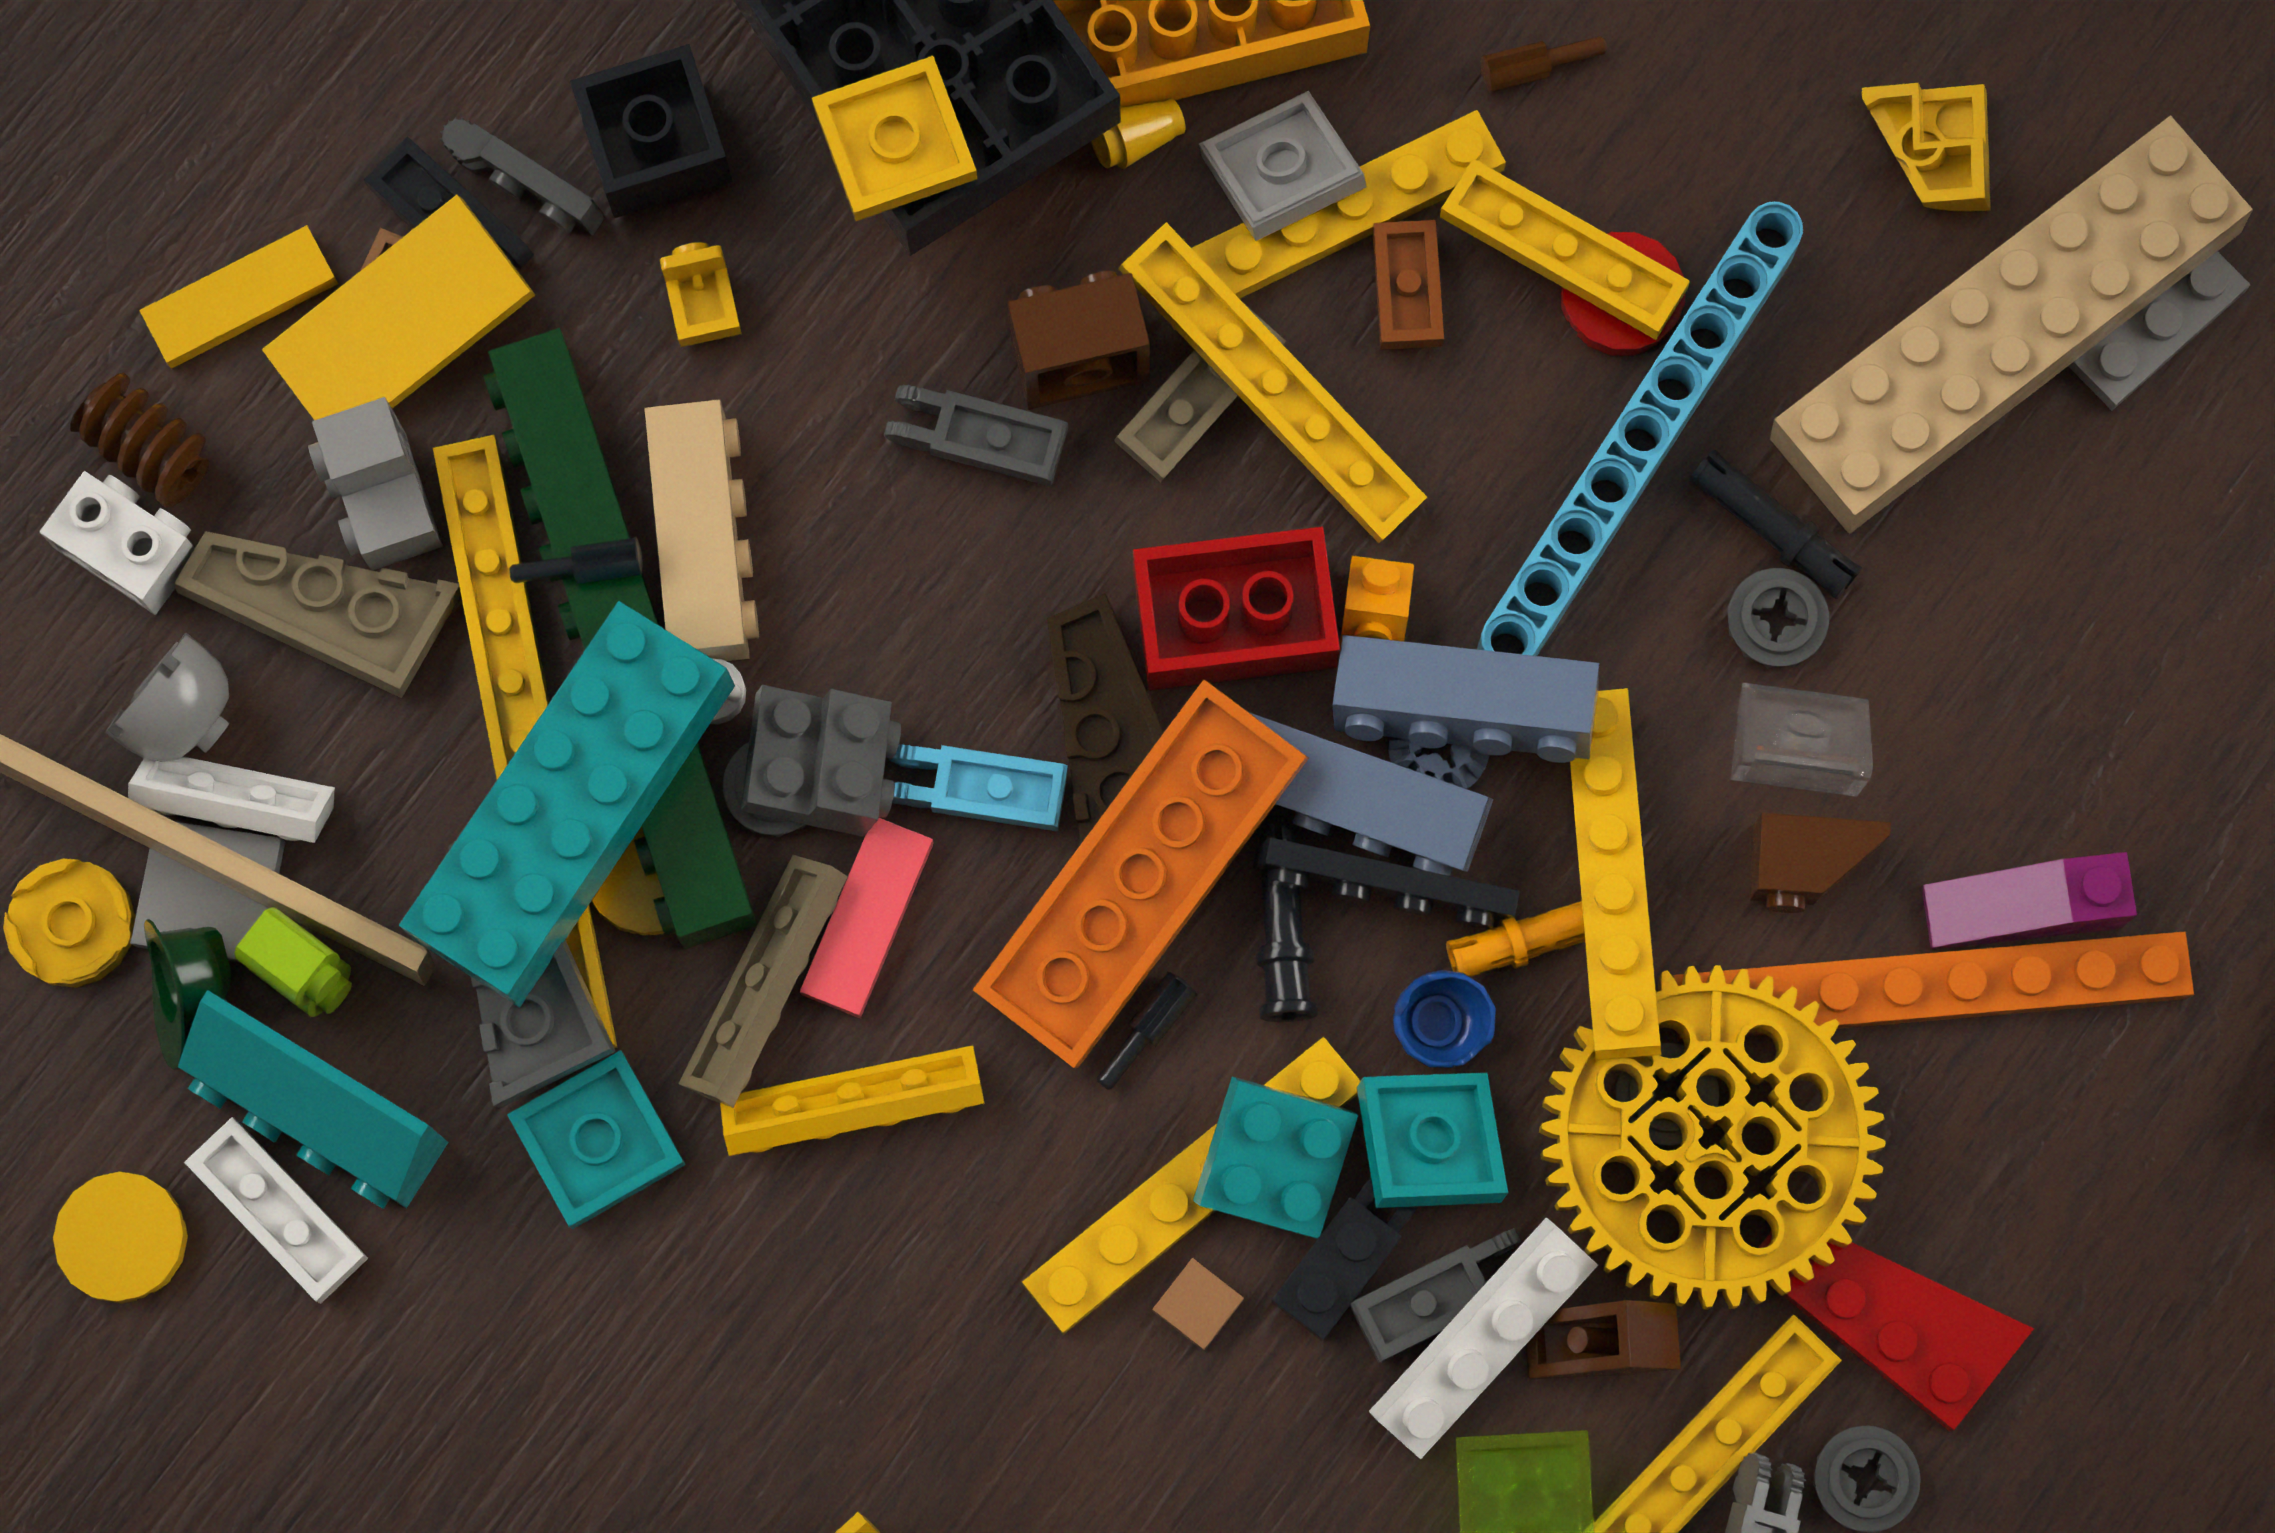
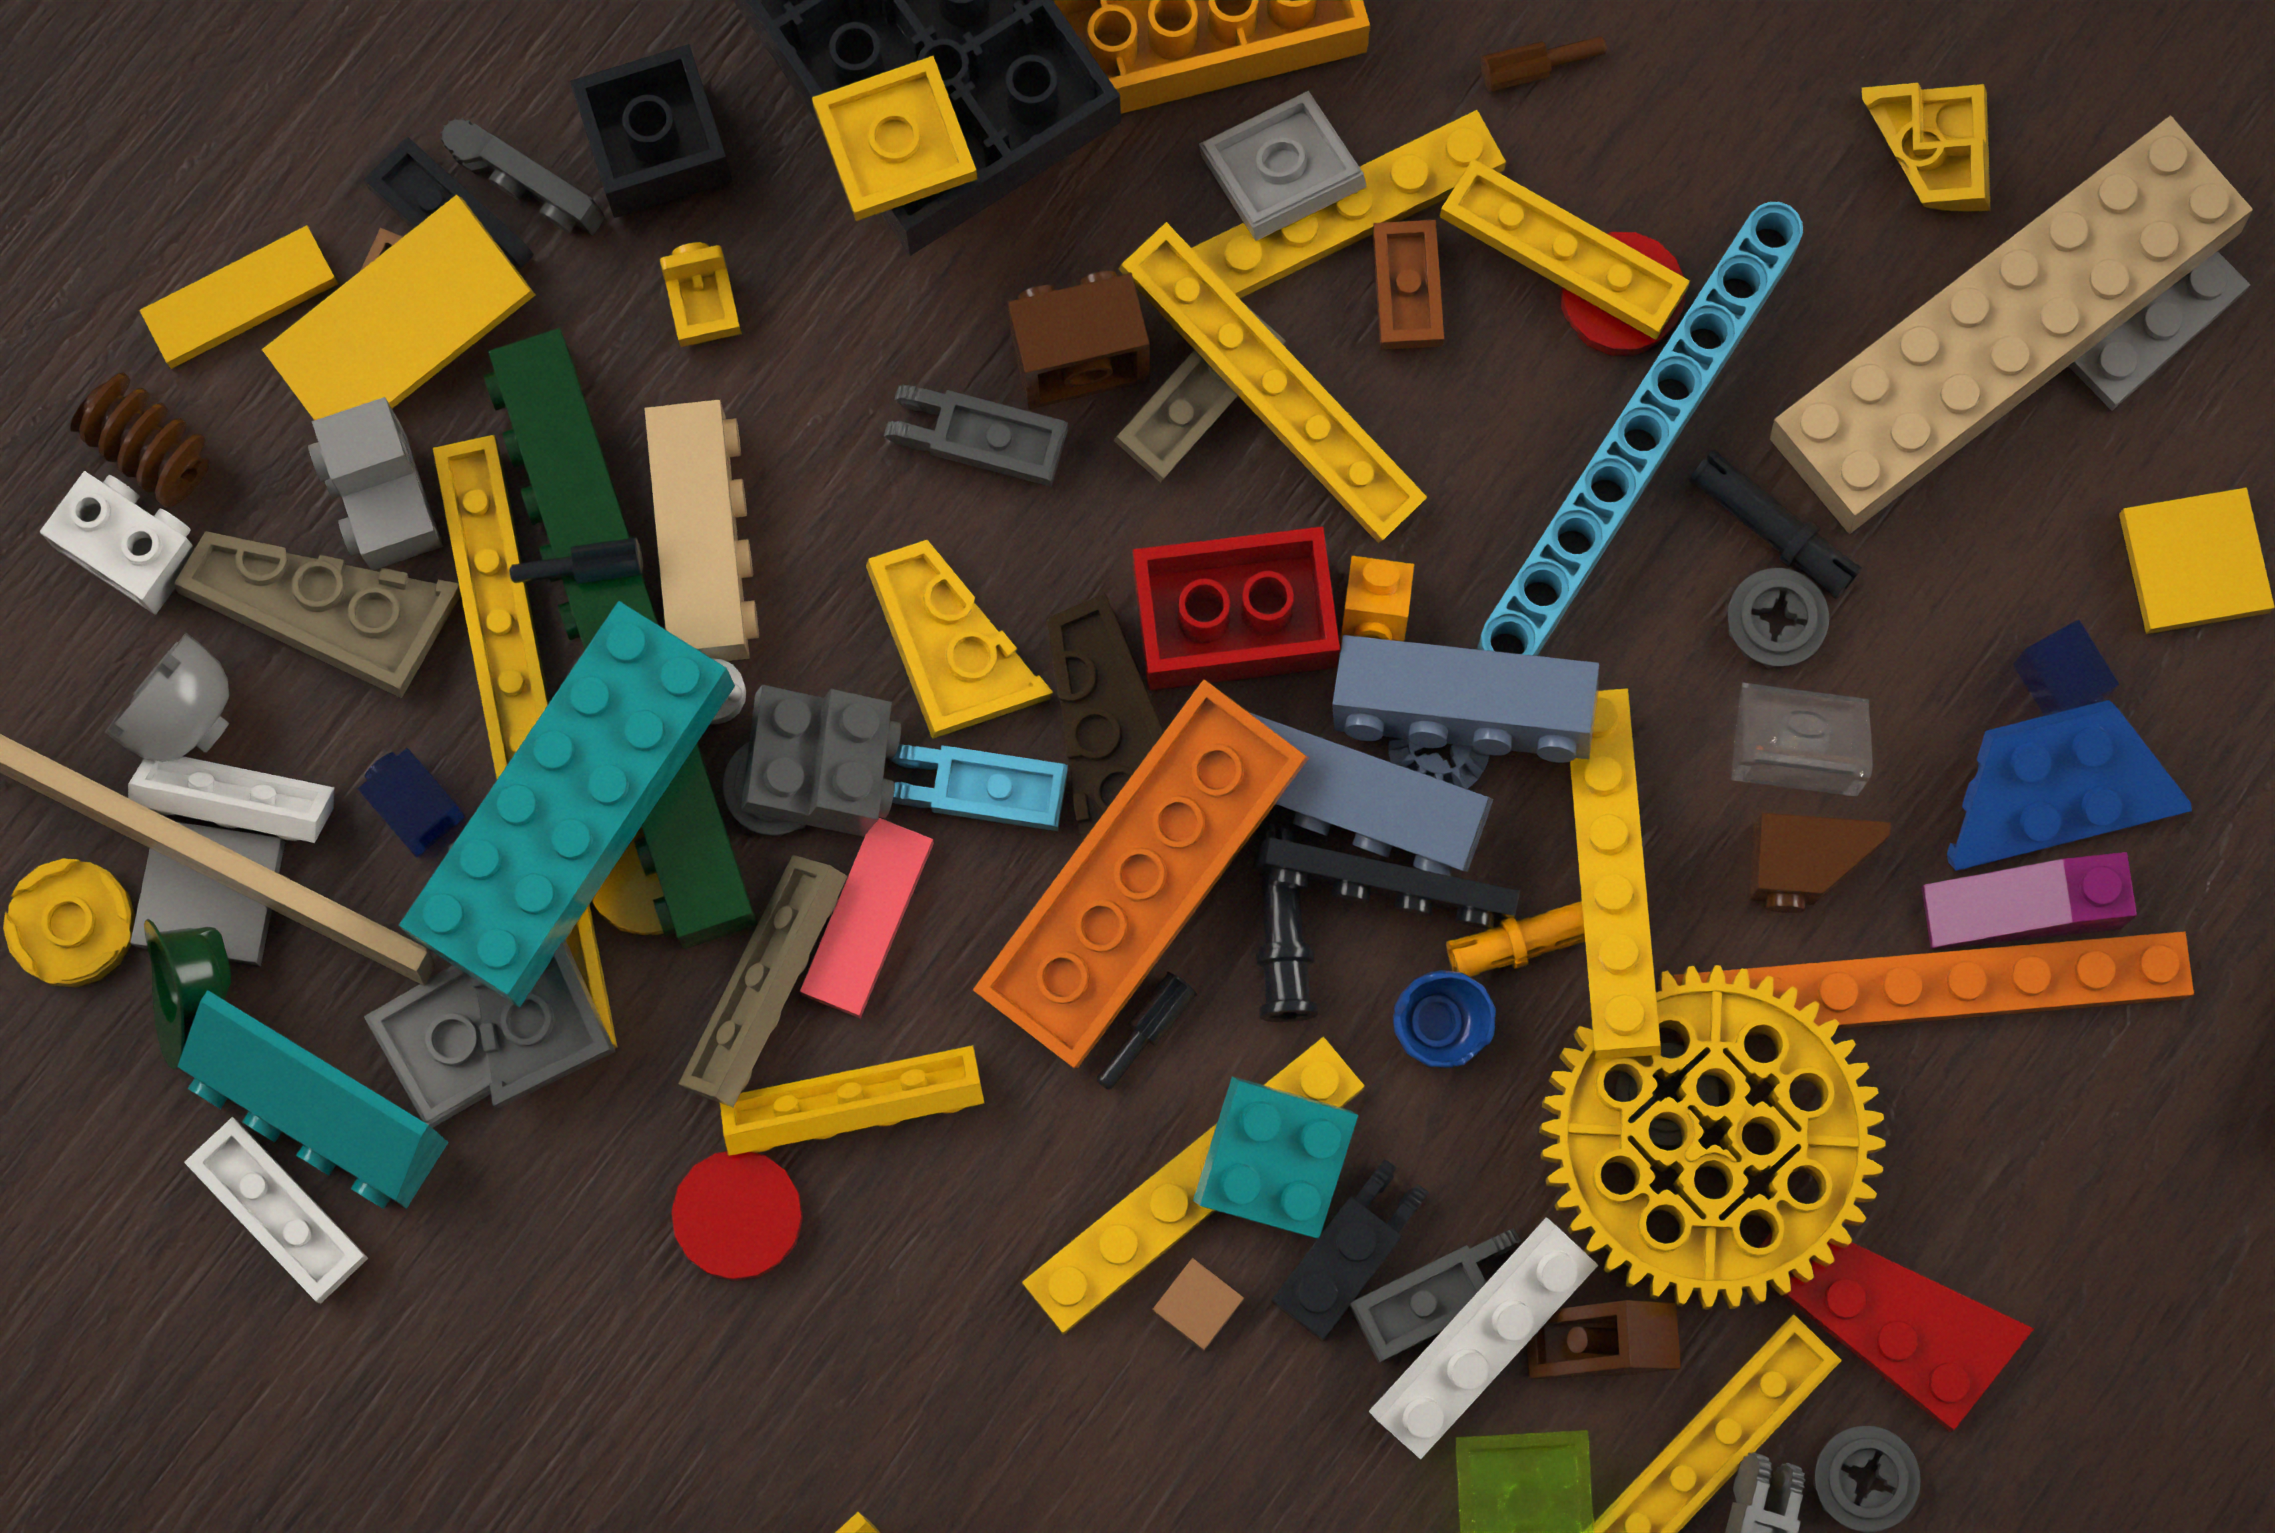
(120, 1237): yellow tile -> none
(294, 963): lime brick -> none
(410, 800): none -> clear blue brick
(436, 1045): none -> light grey tile
(596, 1139): teal plate -> none
(737, 1215): none -> red tile
(948, 646): none -> yellow wing
(1139, 133): yellow cone -> none
(1432, 1140): teal plate -> none
(2061, 784): none -> blue wing
(2065, 671): none -> clear blue brick
(2196, 560): none -> yellow tile

